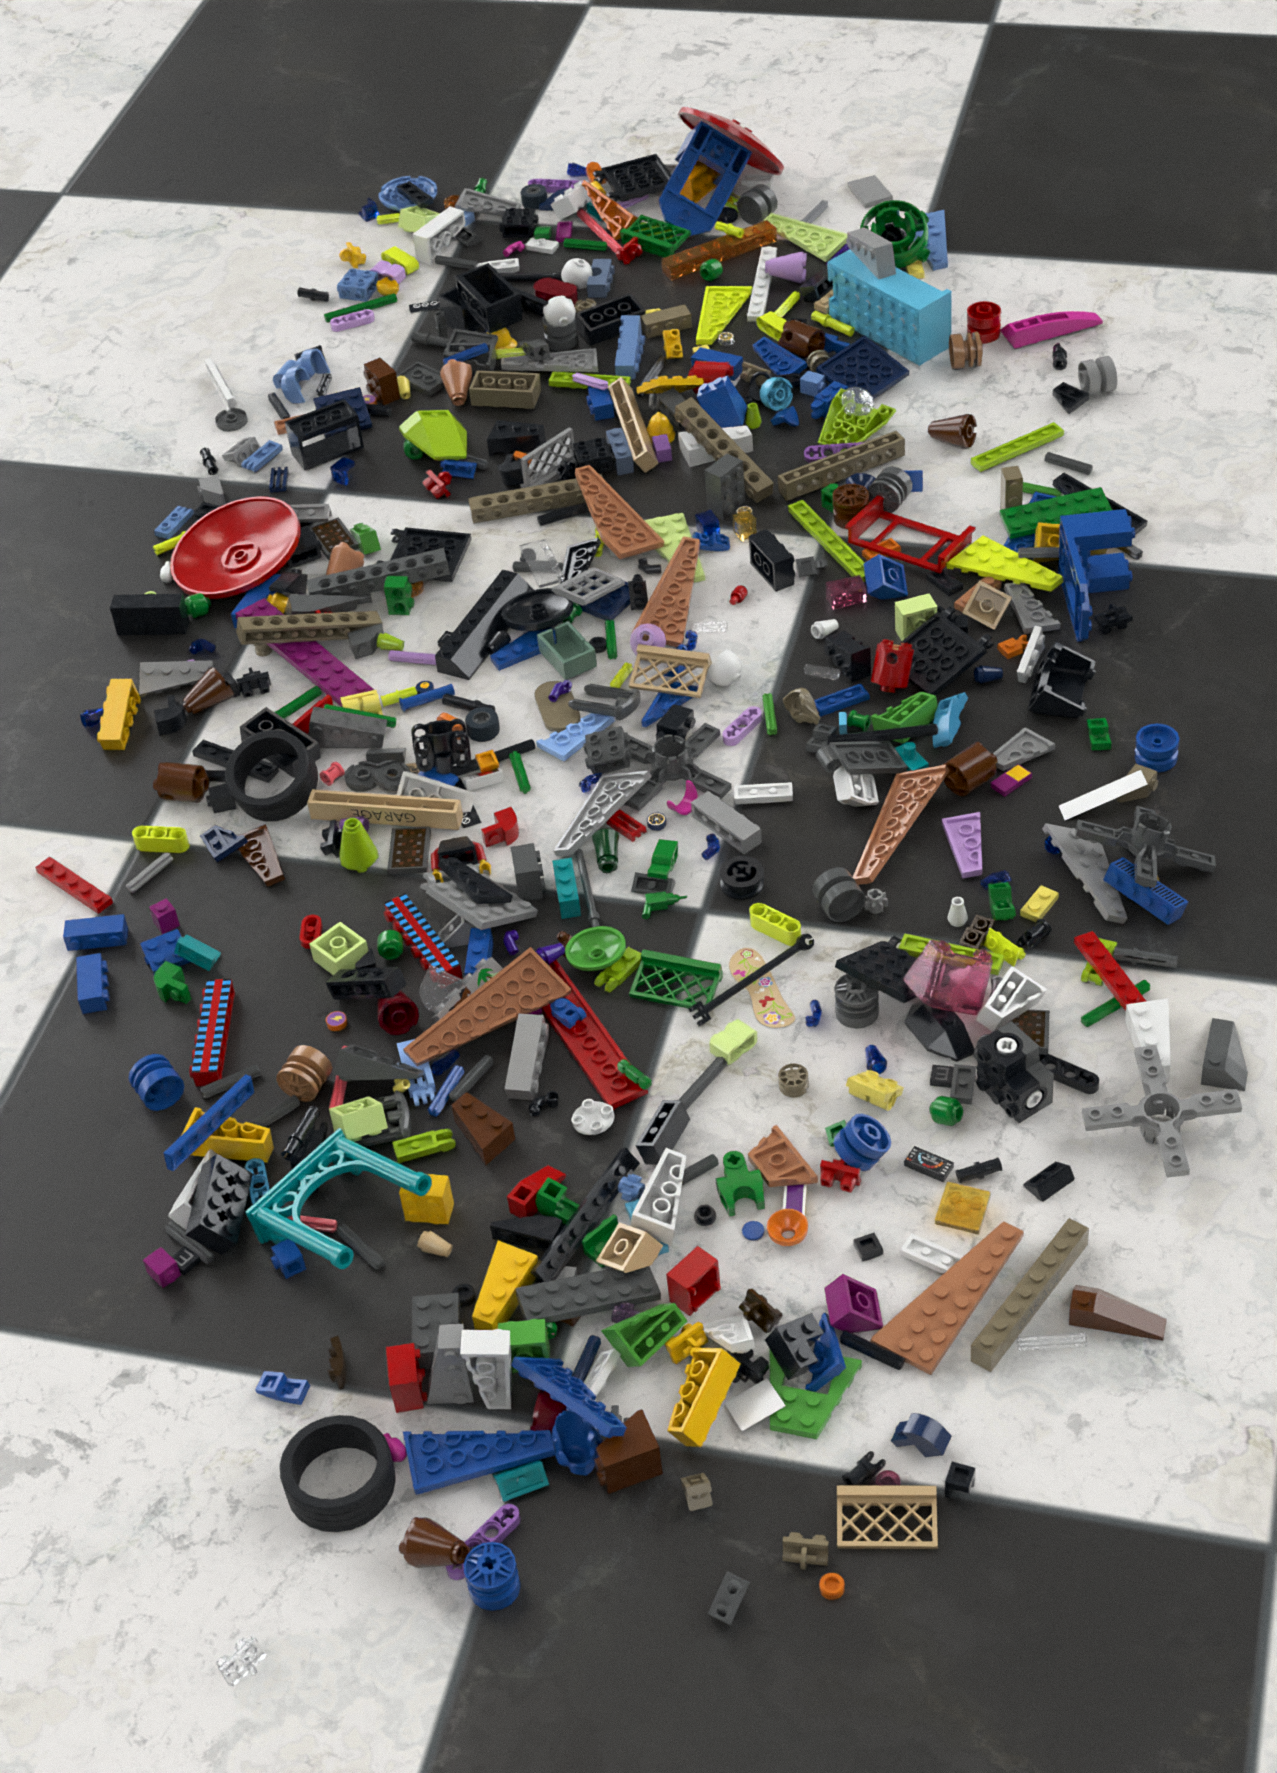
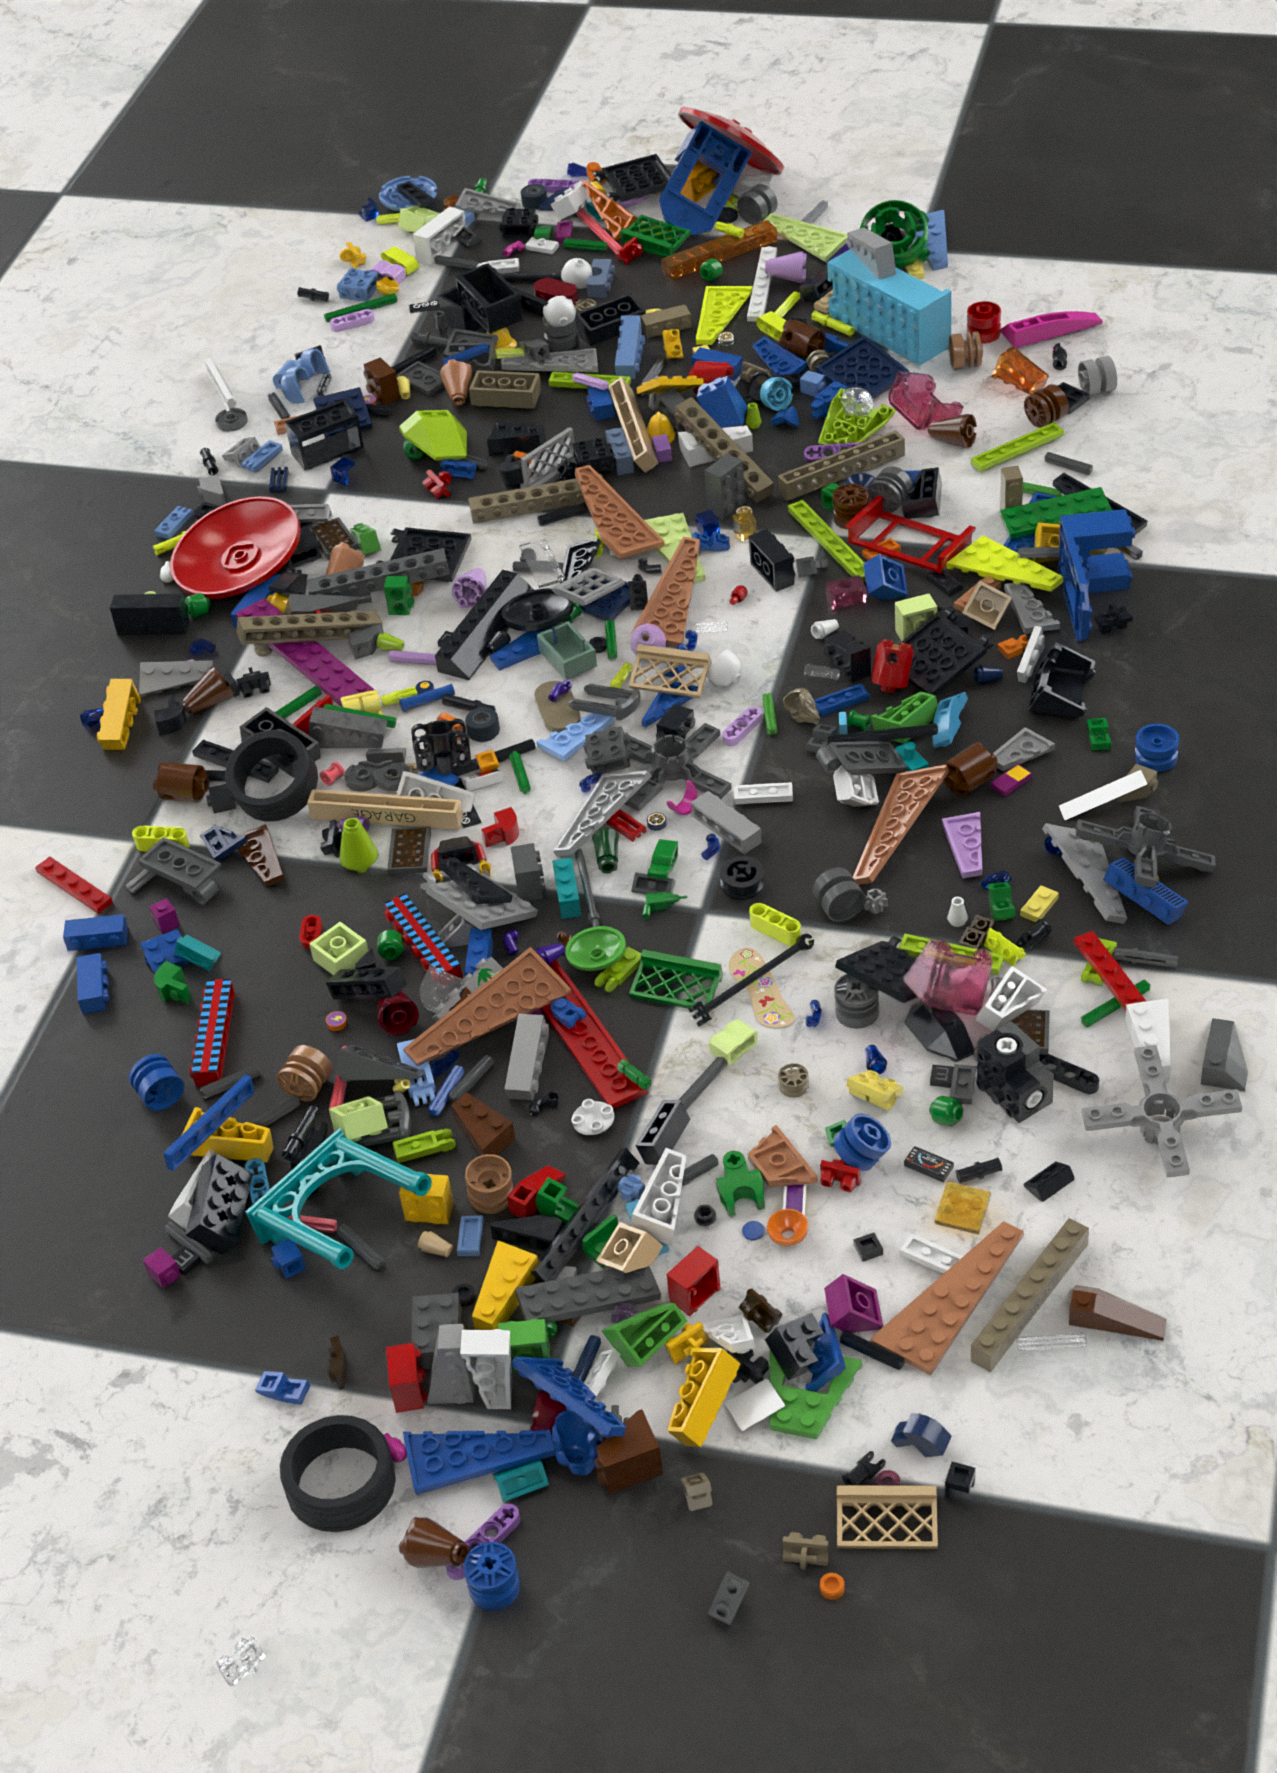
(192, 874): none -> dark grey hinge
(421, 356): none -> black axle
(469, 587): none -> lavender cone
(470, 1236): none -> medium blue tile
(488, 1183): none -> medium nougat wheel
(870, 191): light grey tile -> none
(915, 400): none -> clear pink windscreen
(925, 495): none -> black wedge
(1020, 371): none -> clear orange wedge
(1046, 406): none -> reddish brown wheel

